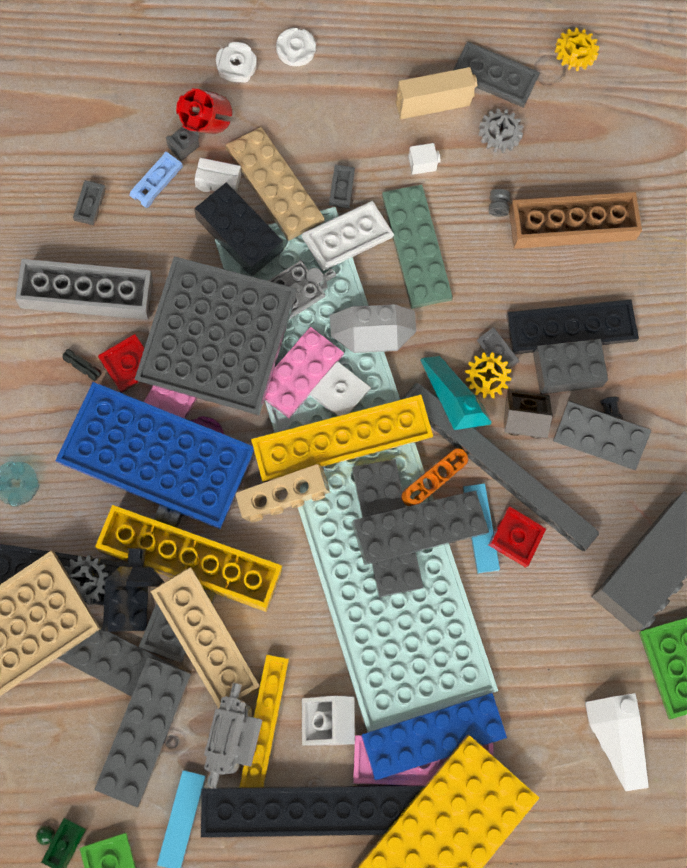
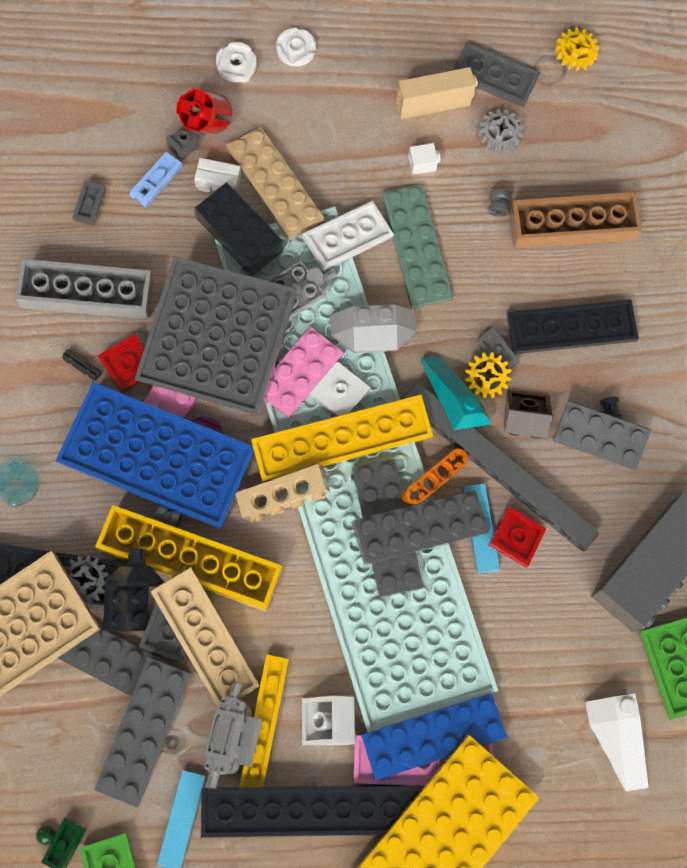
(341, 186): dark grey plate -> none
(570, 366): dark grey brick -> none

